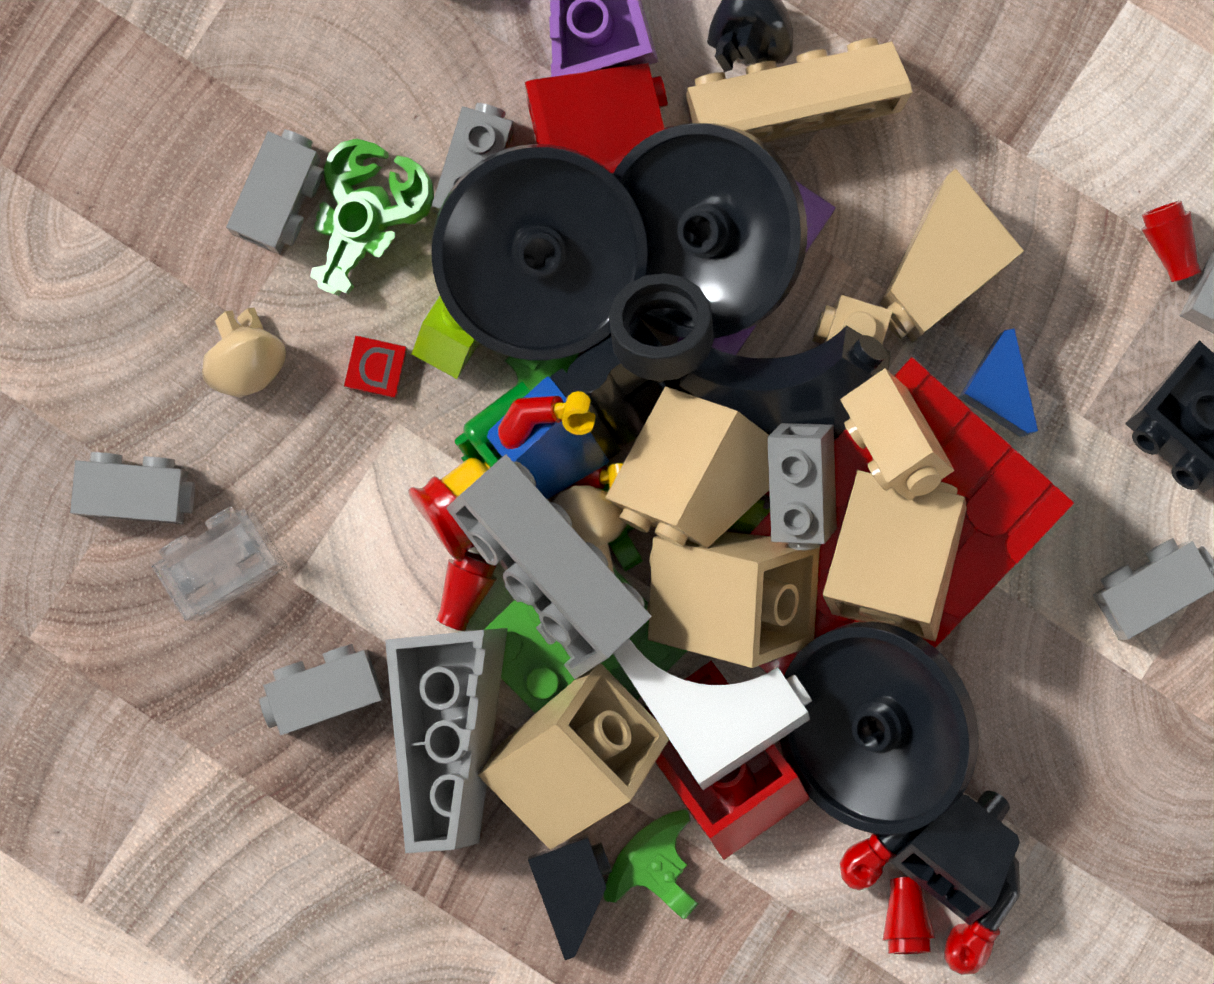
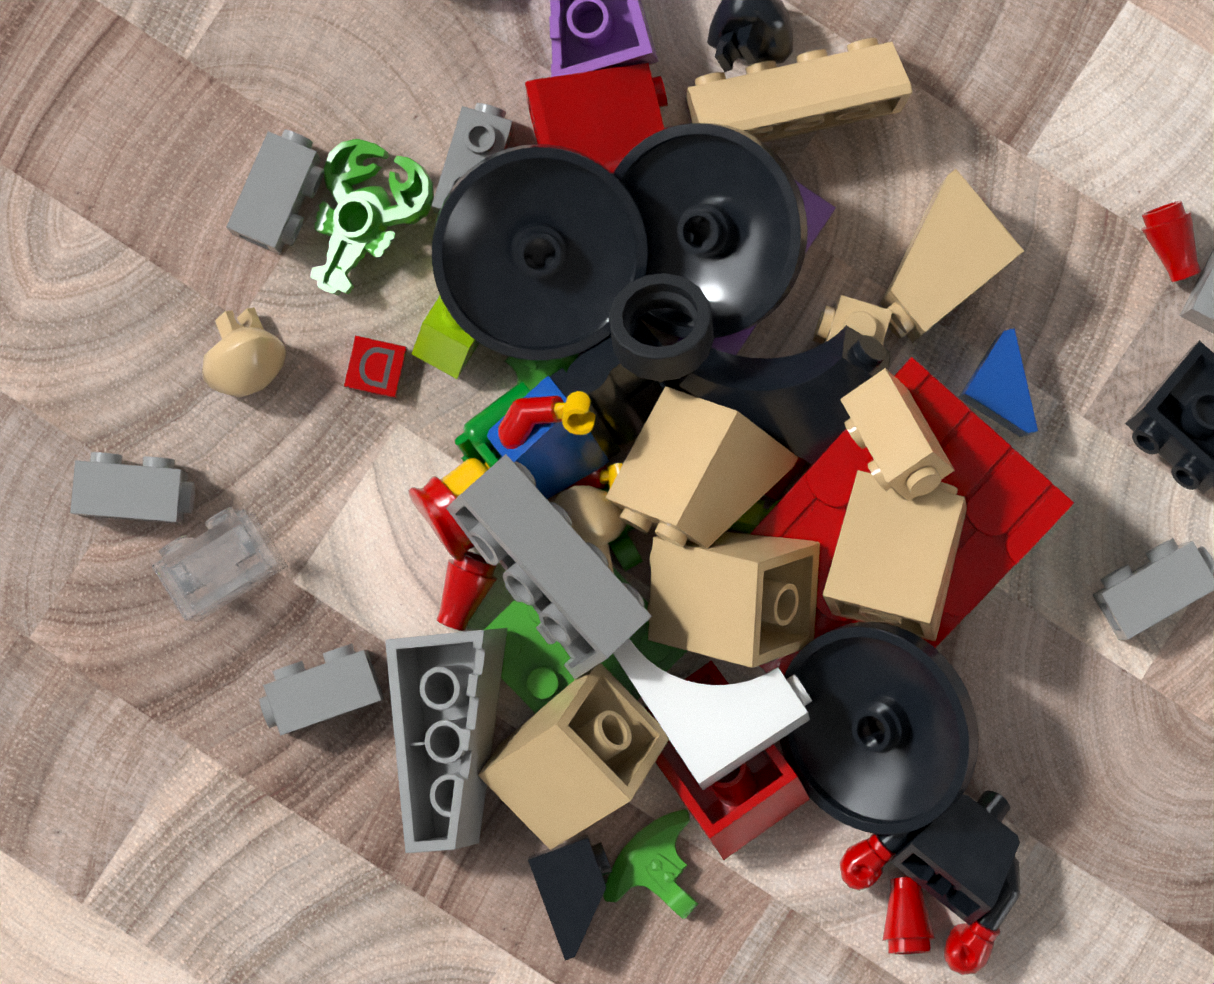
(802, 484): light grey brick -> none

